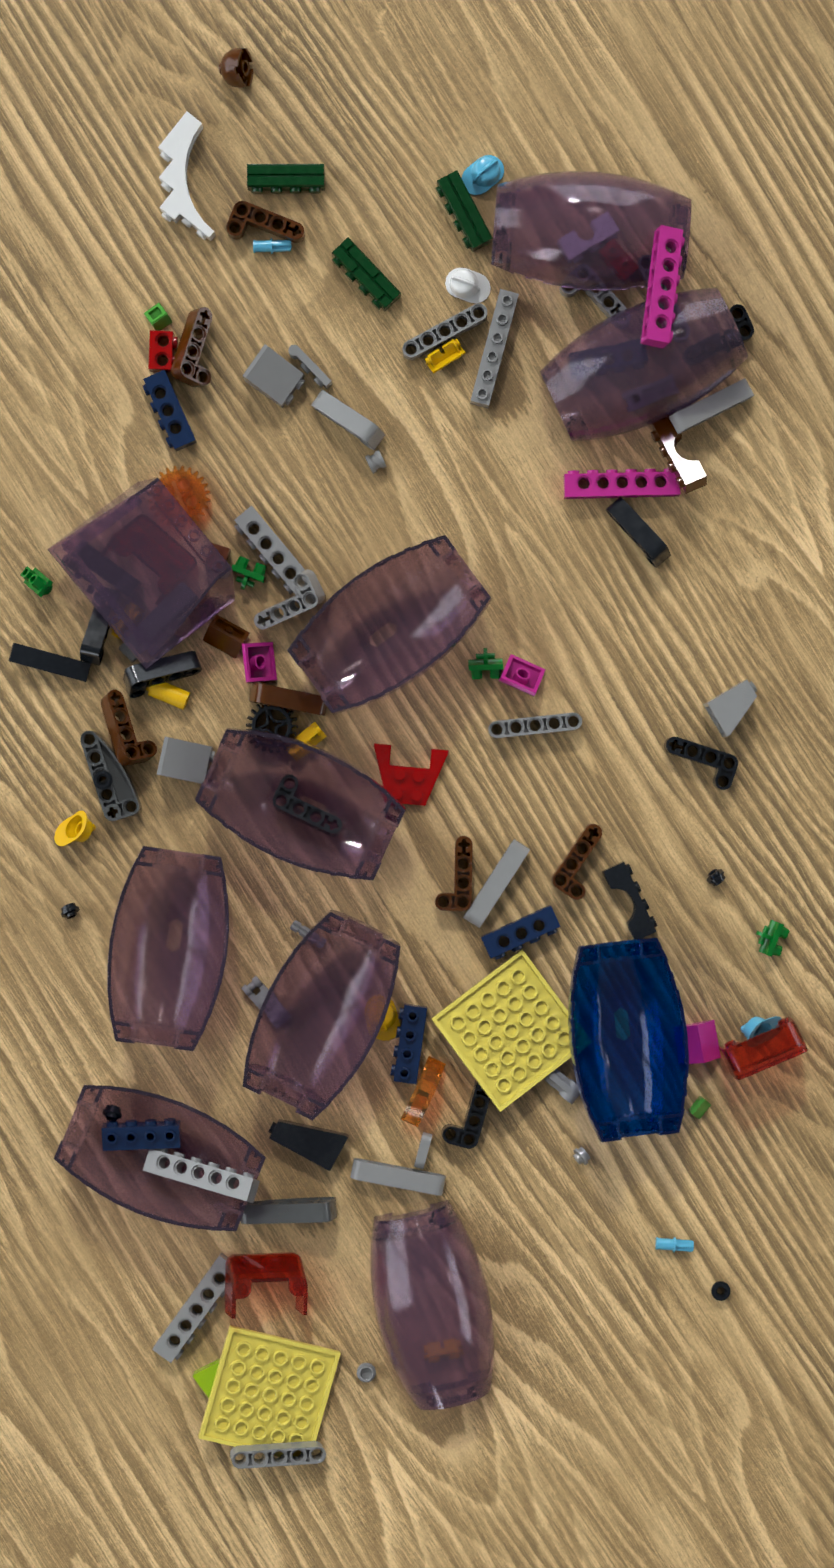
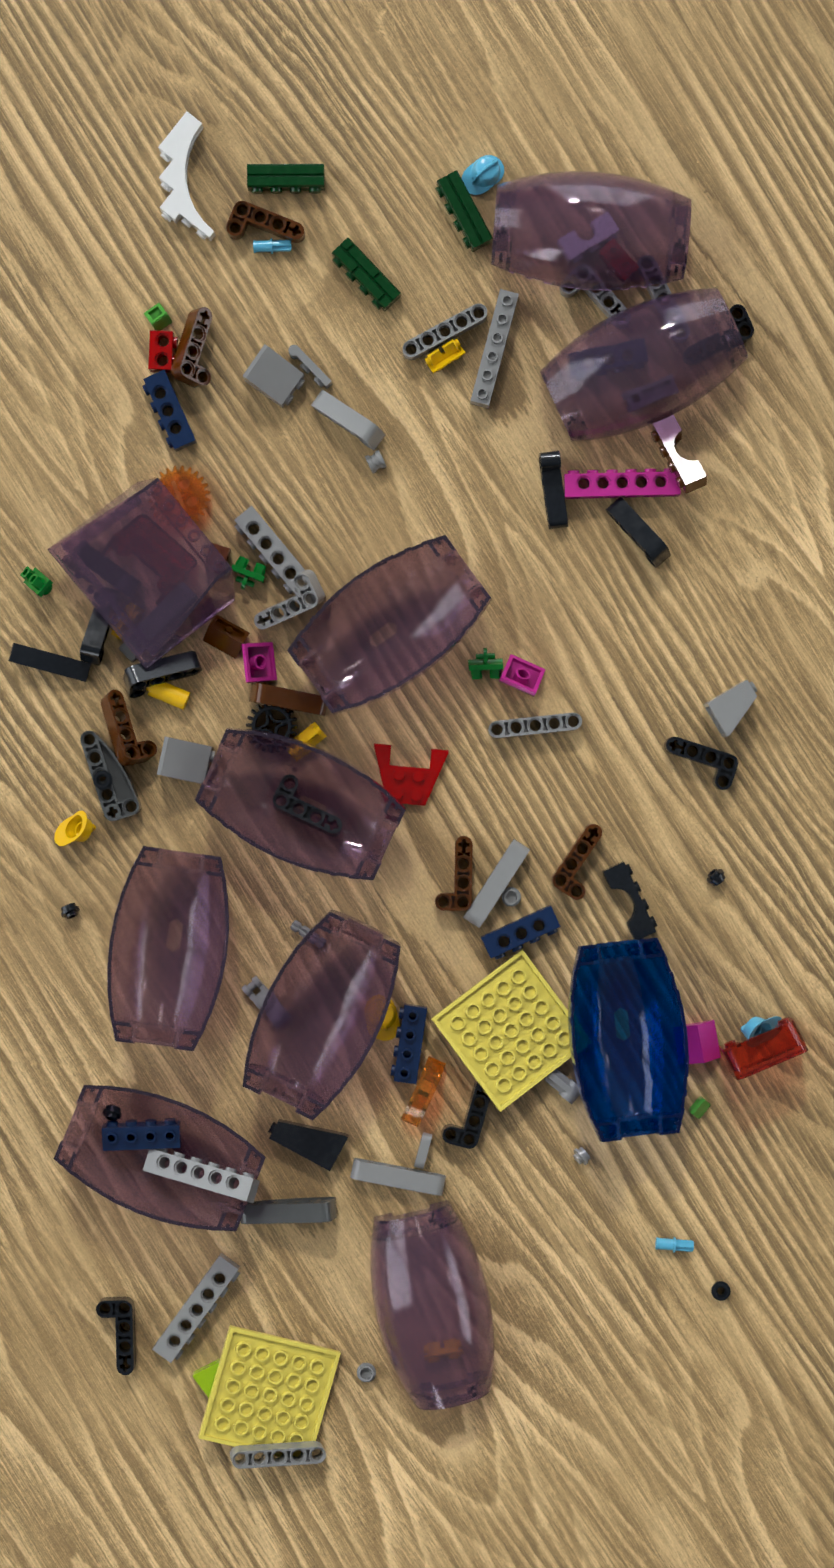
(121, 1334): none -> black beam
(236, 68): reddish brown cylinder -> none
(245, 1269): clear red windscreen -> none
(467, 285): white piece -> none
(511, 896): none -> light grey plate
(553, 489): none -> black beam
(651, 333): dark pink brick -> none
(711, 406): light grey beam -> none
(770, 937): green hips -> none

